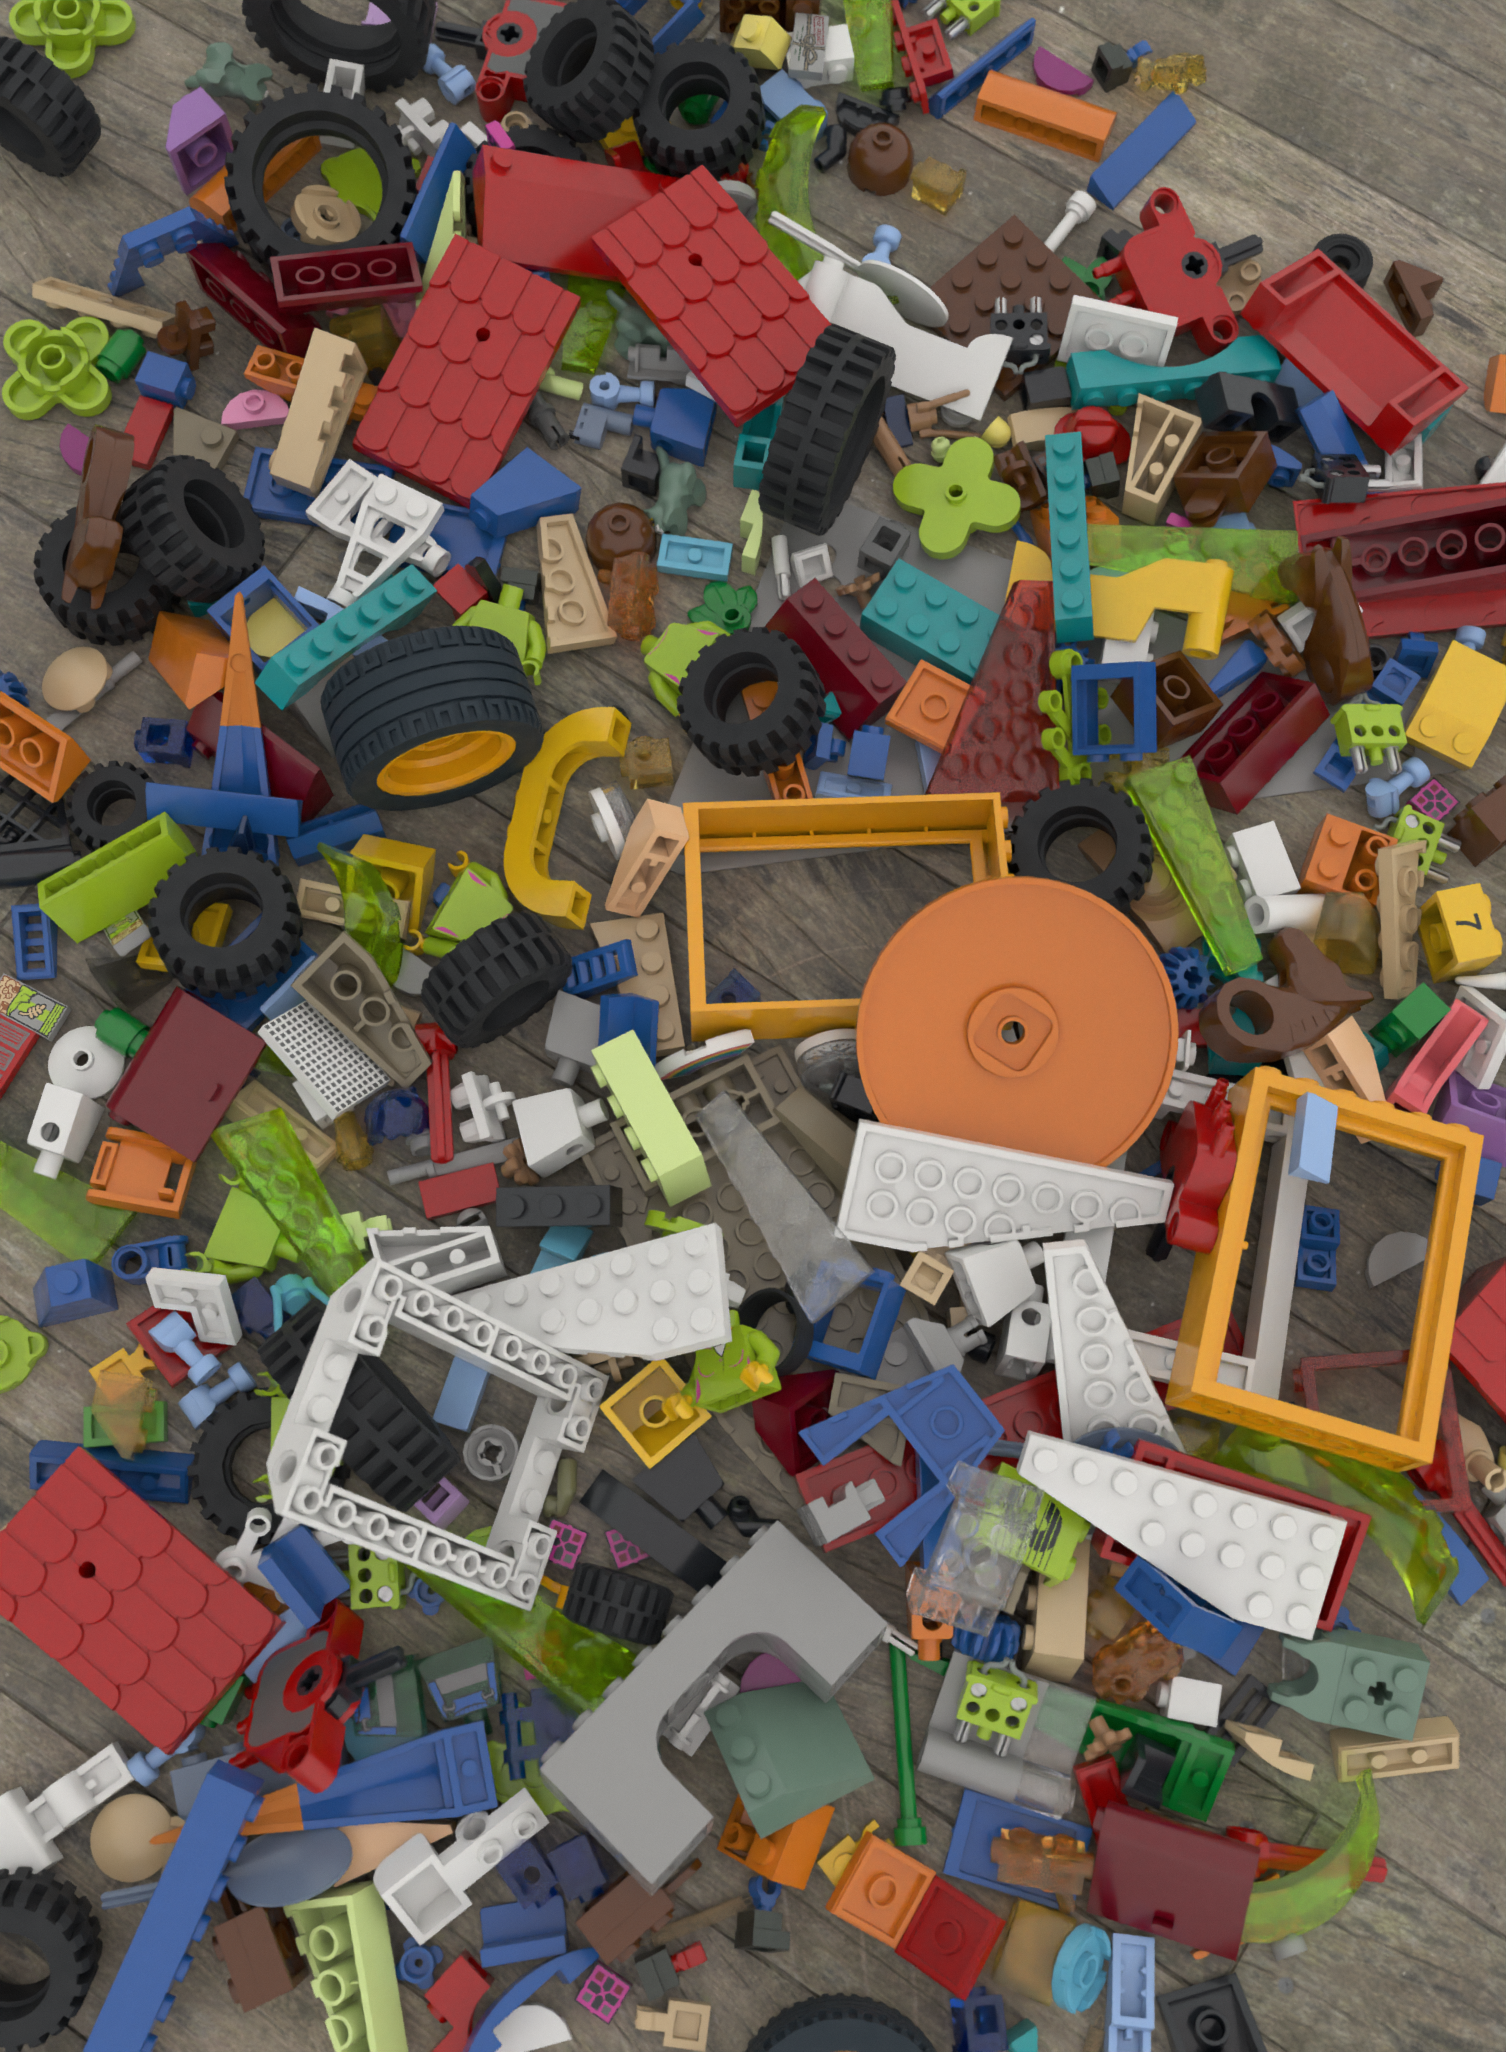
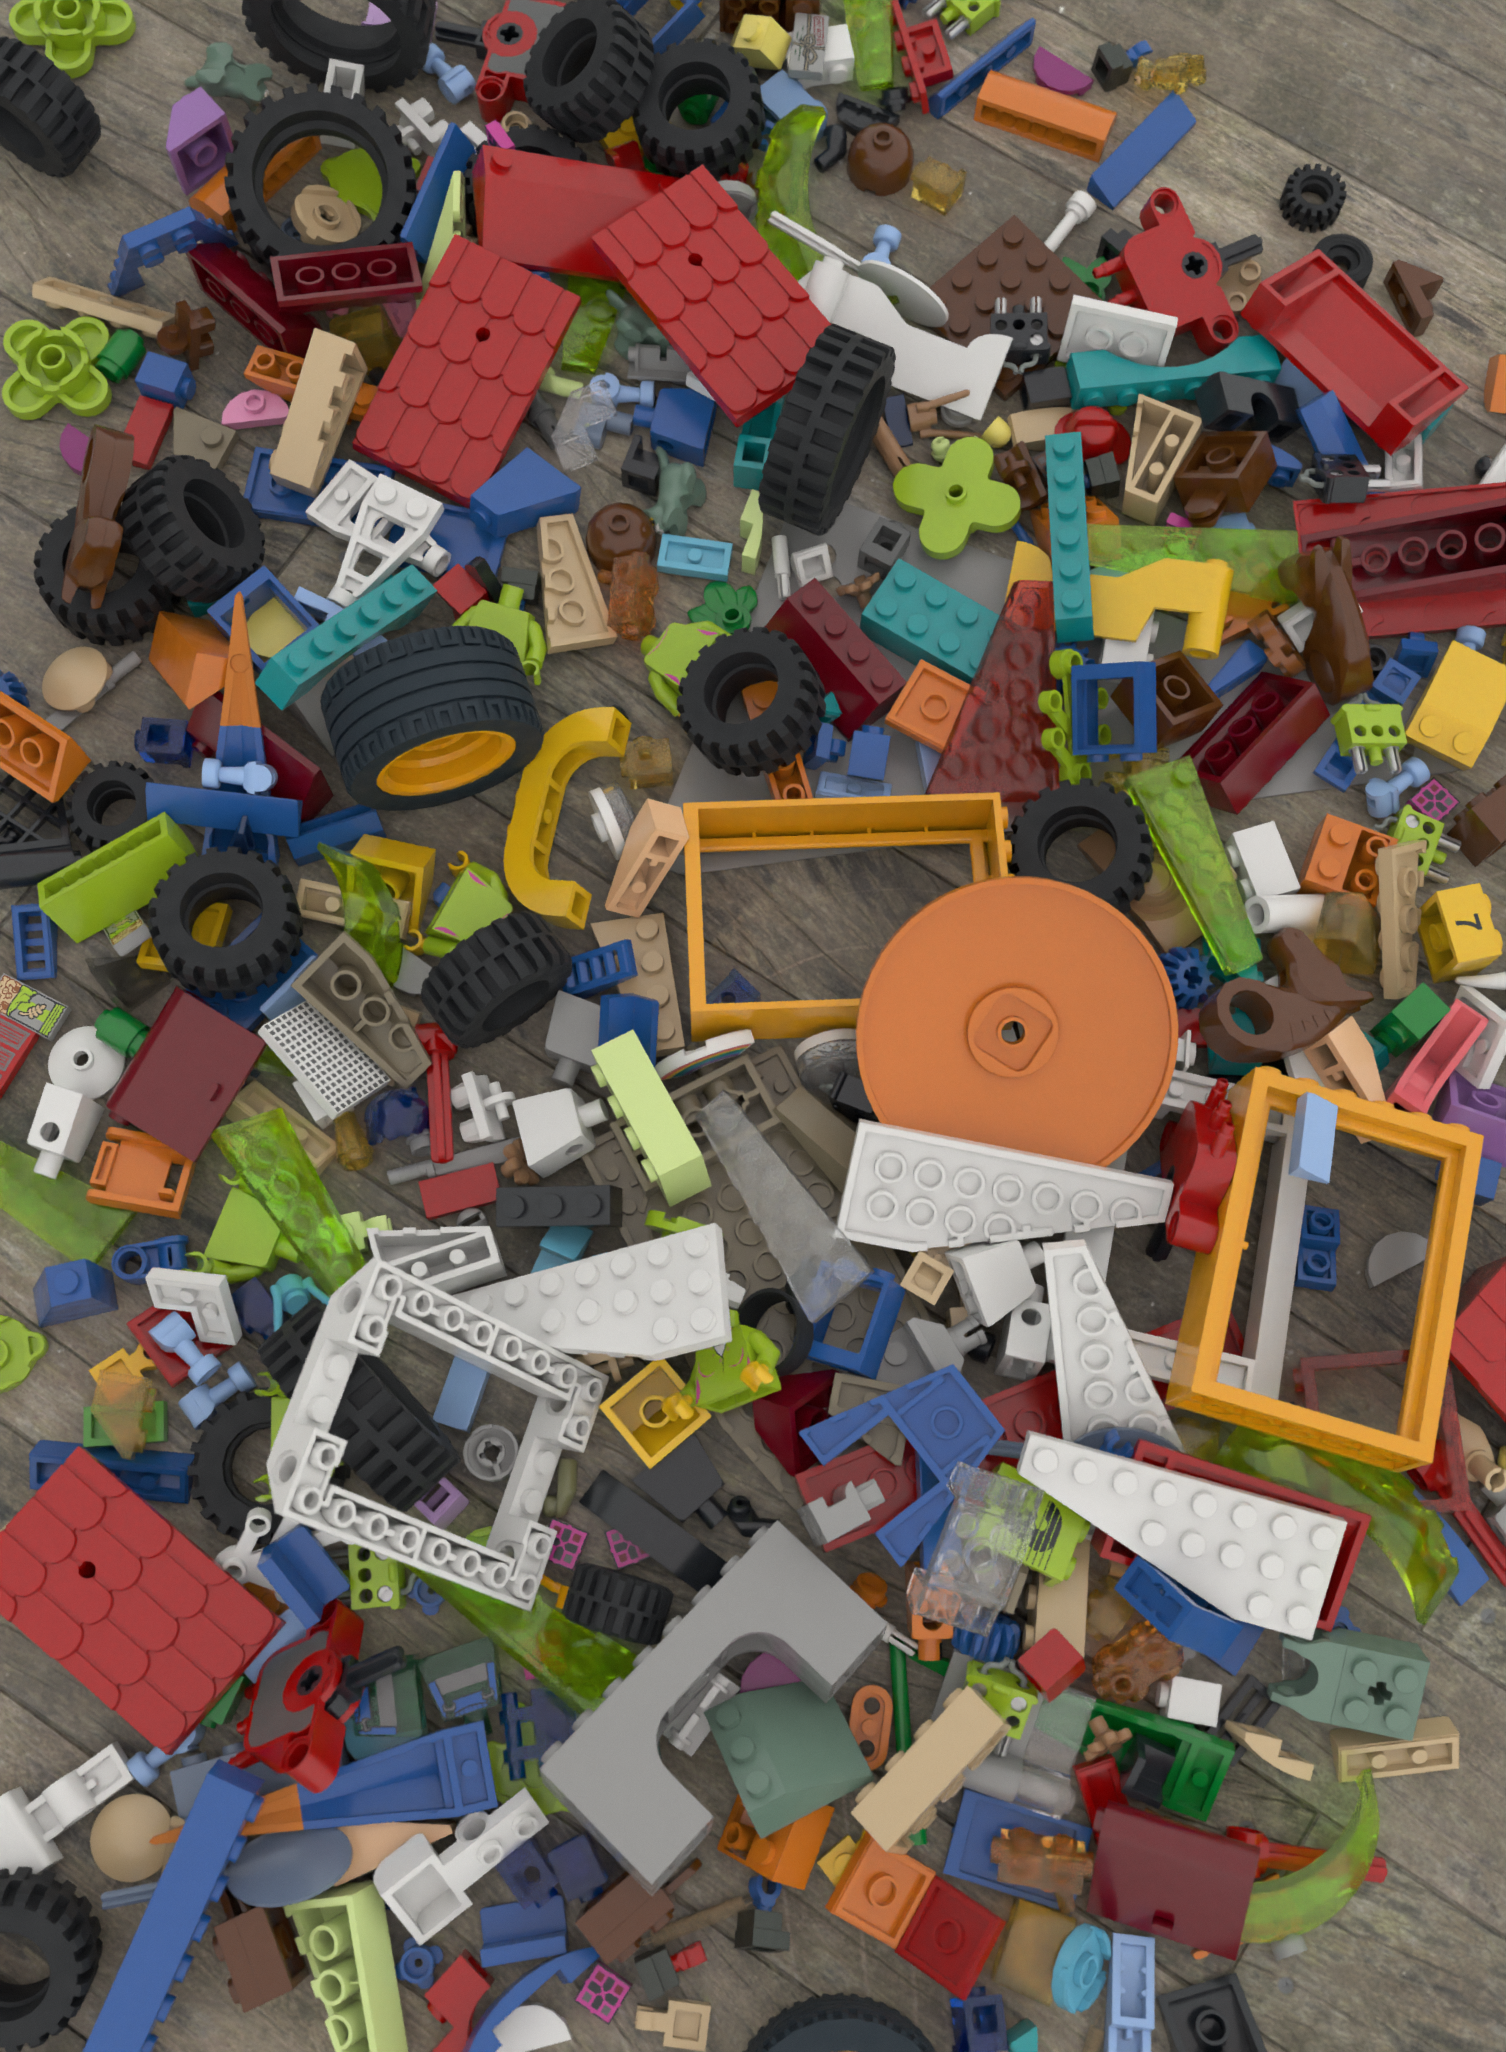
(253, 776): none -> light blue leg
(583, 408): none -> clear tile
(871, 1589): none -> orange plate
(872, 1726): none -> orange plate
(929, 1770): none -> tan wedge
(1052, 1664): none -> red panel
(1317, 182): none -> black tyre

